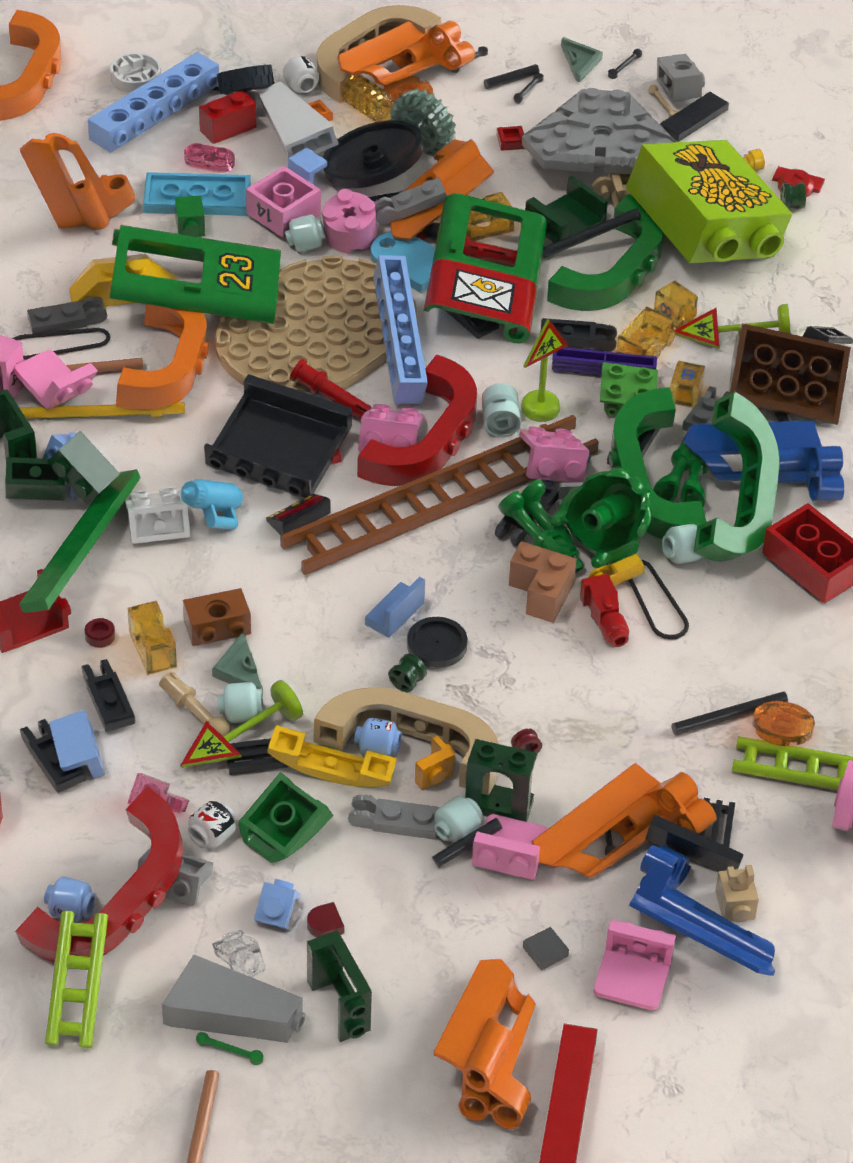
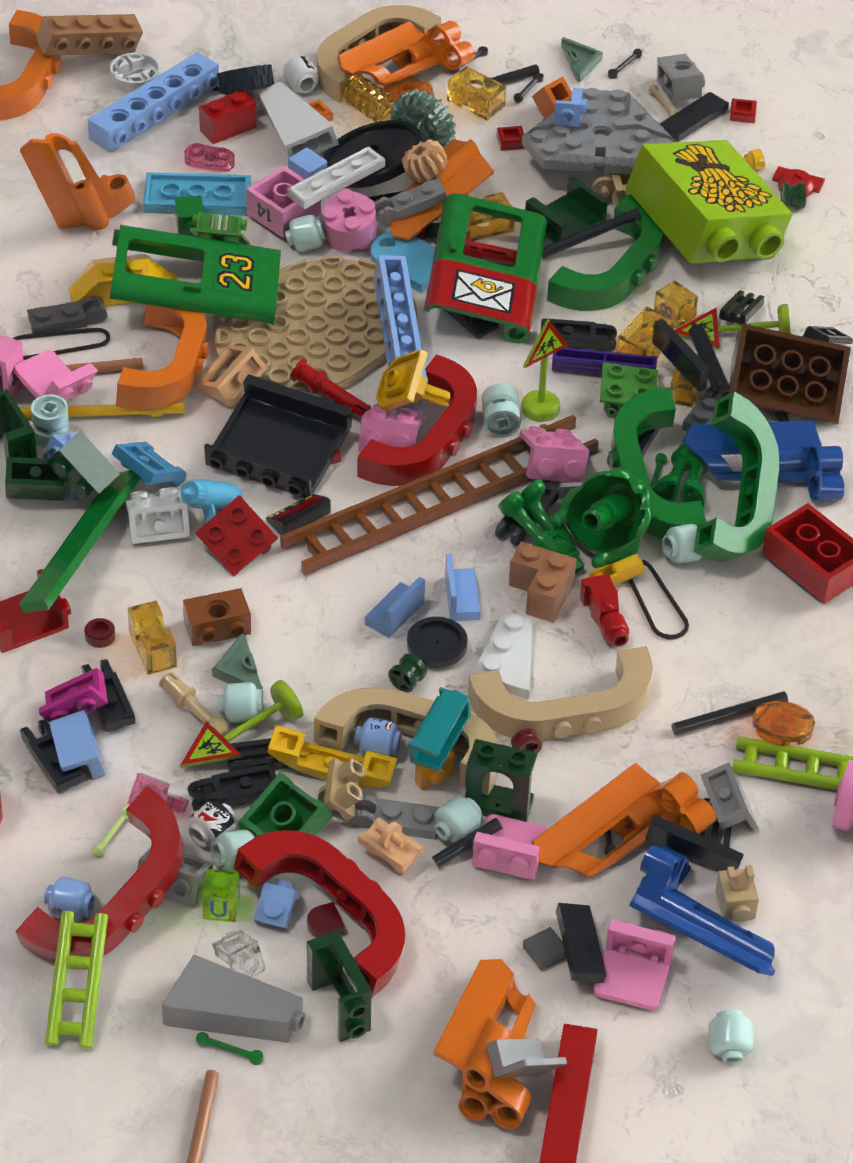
(49, 418): none -> light aqua wheel
(78, 694): none -> dark pink bracket
(89, 34): none -> medium nougat brick
(98, 849): none -> yellowish green hinge
(147, 463): none -> dark azure plate
(221, 895): none -> clear neon green brick
(226, 846): none -> light aqua head
(229, 386): none -> light nougat tile
(232, 234): none -> bright green hinge
(232, 786): none -> black hinge
(236, 535): none -> red hinge
(336, 177): none -> white tile
(342, 787): none -> tan hips
(343, 881): none -> red arch
(391, 845): none -> light nougat hips
(404, 383): none -> yellow piece
(424, 161): none -> light nougat gear
(440, 729): none -> teal window
(461, 592): none -> light blue panel
(481, 102): none -> clear yellow brick
(510, 653): none -> white wing
(520, 1058): none -> light grey panel
(546, 96): none -> orange brick
(569, 112): none -> light blue bracket
(570, 714): none -> tan arch
(580, 943): none -> black tile
(660, 459): none -> green hinge
(680, 355): none -> black tile
(707, 354): none -> black axle
(728, 797): none -> light grey panel
(731, 1036): none -> light aqua head
(736, 306): none -> black tile
(743, 110): none -> red tile

